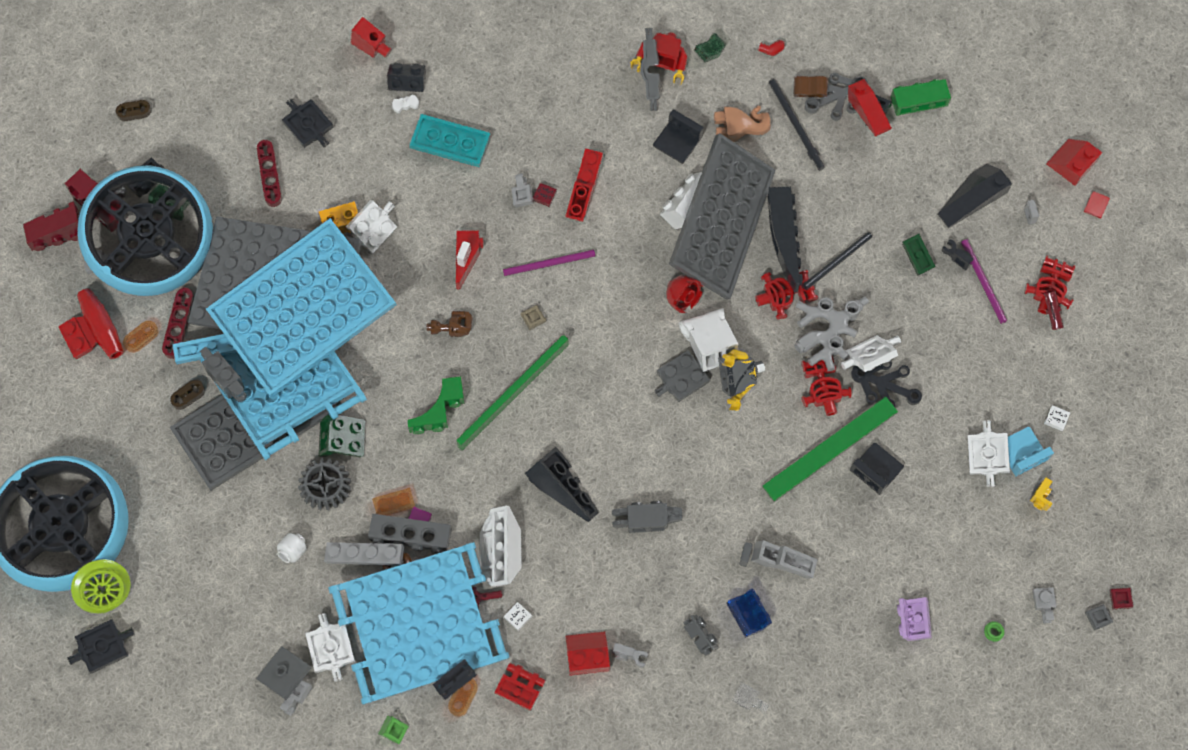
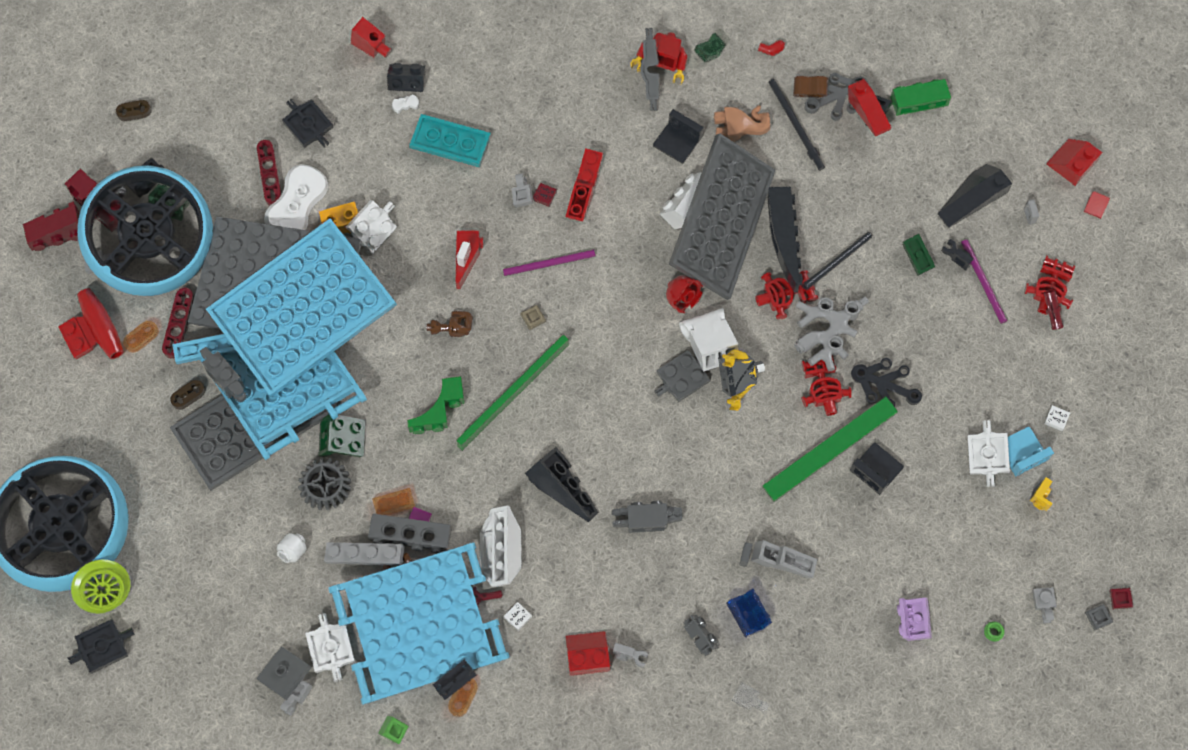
(301, 192): none -> white plate
(518, 692): red plate -> none
(871, 353): white plate -> none

